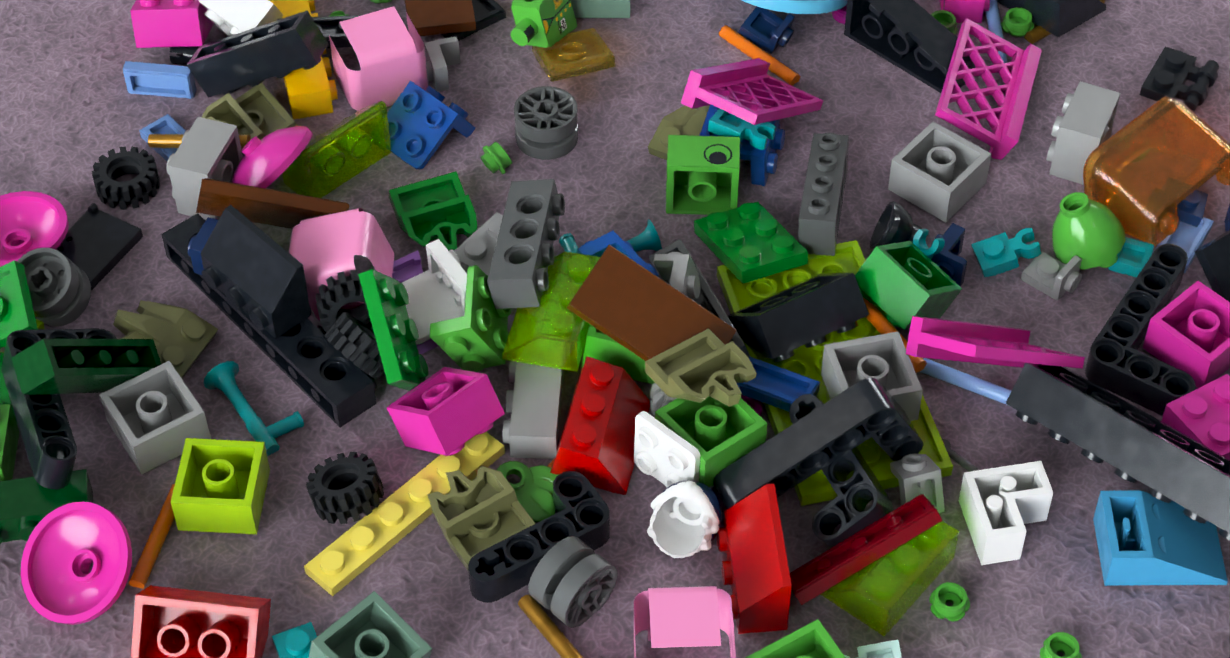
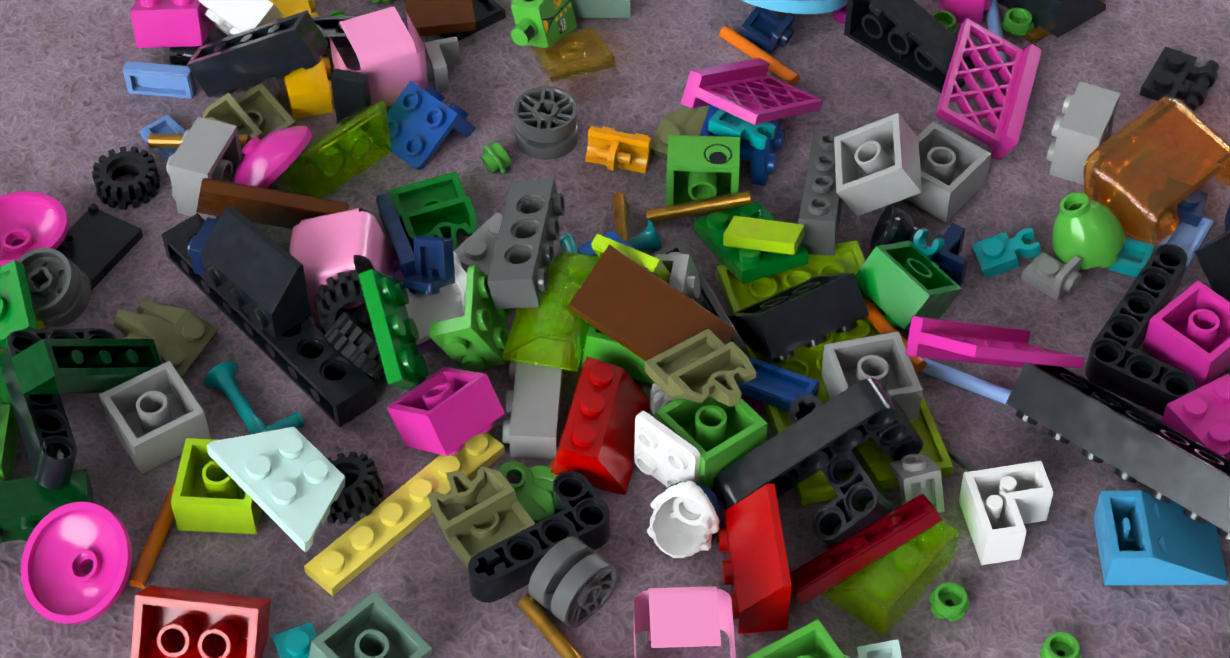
(283, 477): none -> light aqua wing
(349, 92): none -> black tile
(397, 237): none -> dark blue tile
(433, 265): none -> dark blue bracket
(618, 149): none -> light orange hips
(621, 216): none -> pearl gold bar
(647, 261): none -> lime tile
(700, 206): none -> pearl gold bar
(764, 235): none -> lime tile
(877, 164): none -> light grey brick

